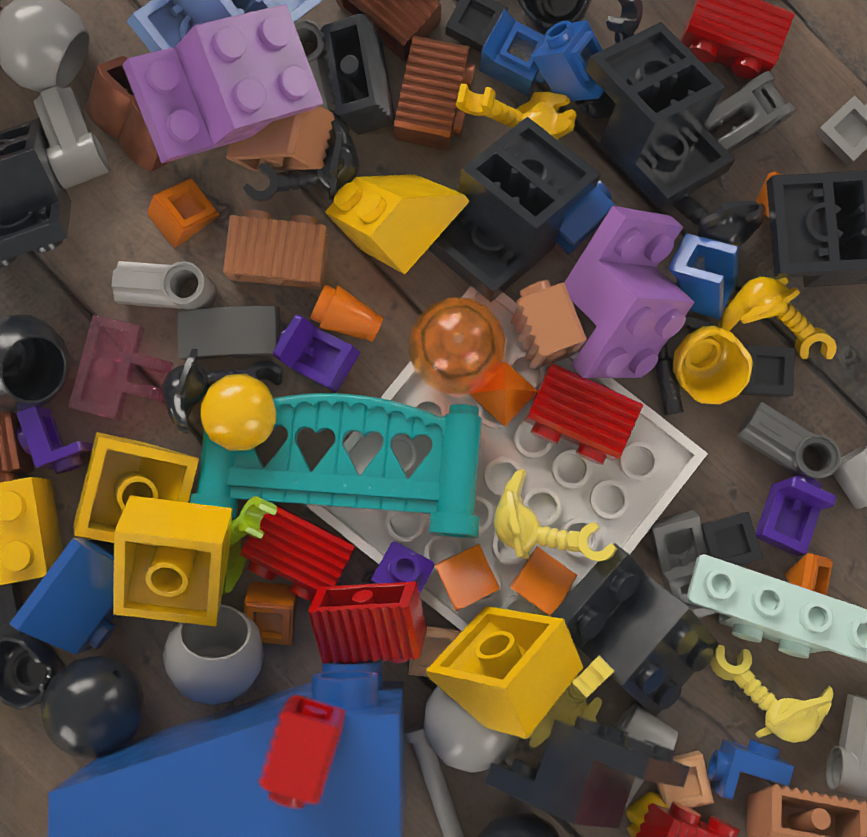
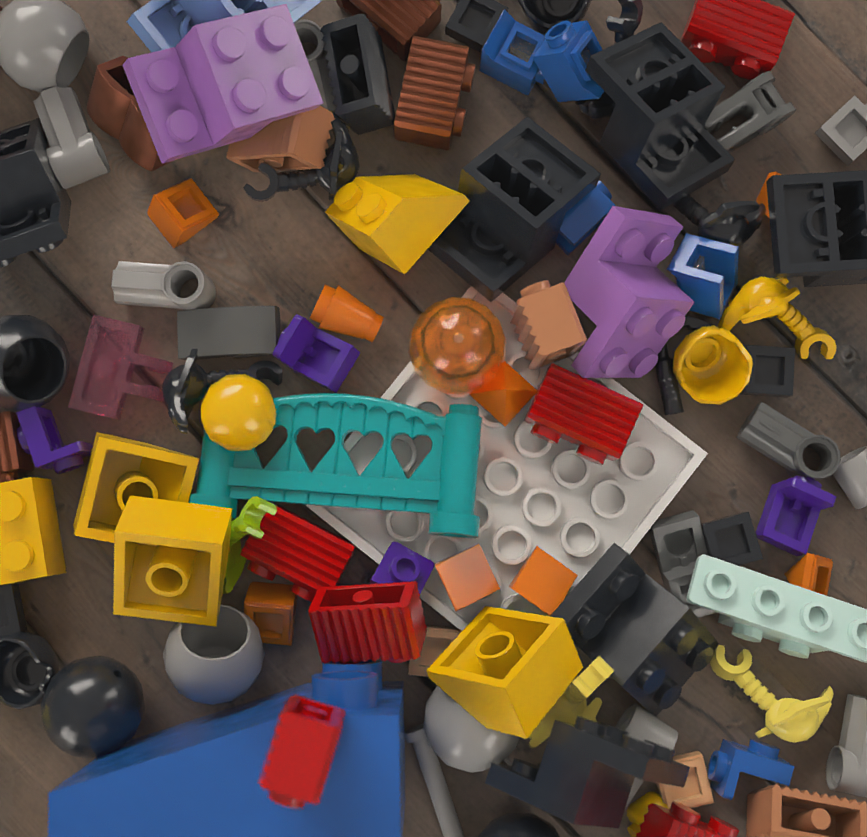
(73, 599): blue slope -> none
(276, 250): nougat brick -> none
(521, 530): light yellow piece -> none
(541, 109): yellow piece -> none

